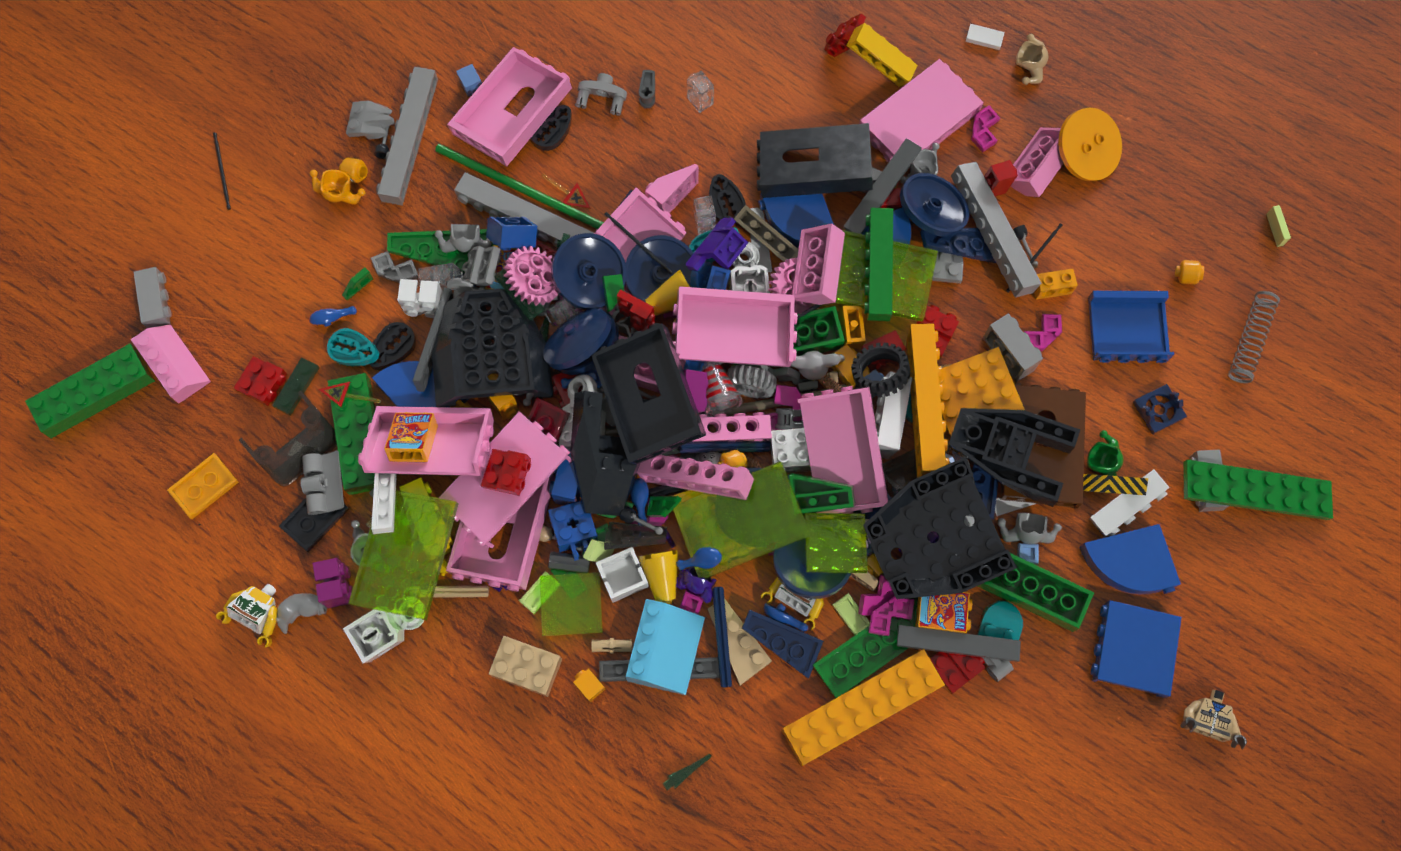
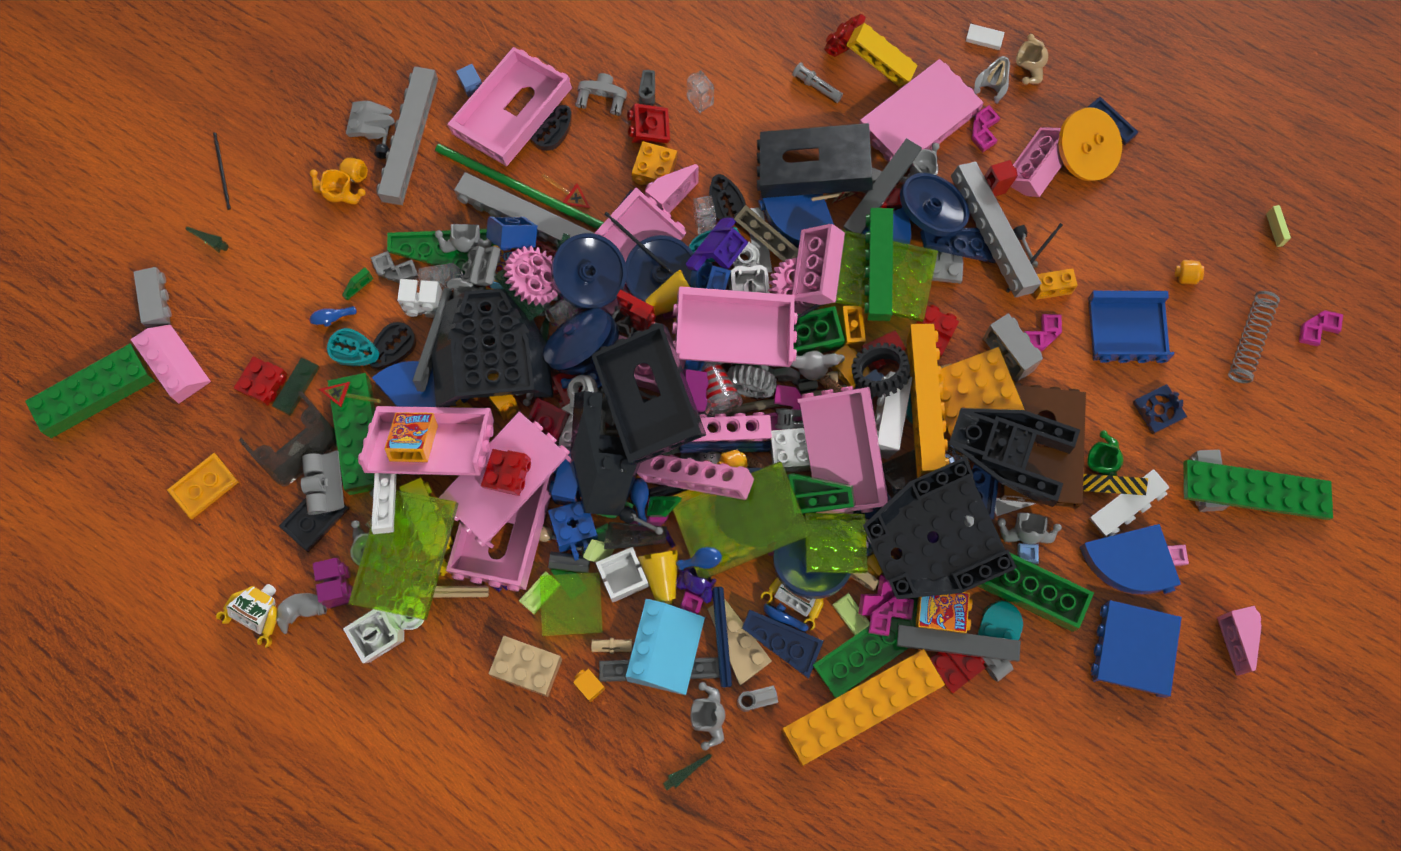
(214, 241): none -> clear green piece
(612, 285): green tile -> none
(648, 124): none -> red plate
(652, 163): none -> light orange brick
(708, 715): none -> light grey piece
(759, 698): none -> light grey piece
(810, 77): none -> light grey pin
(839, 196): none -> tan piece
(996, 77): none -> light grey animal
(1126, 130): none -> dark blue tile
(1178, 555): none -> bright pink tile
(1213, 720): torso -> none
(1242, 637): none -> bright pink slope
(1312, 329): none -> dark pink tile

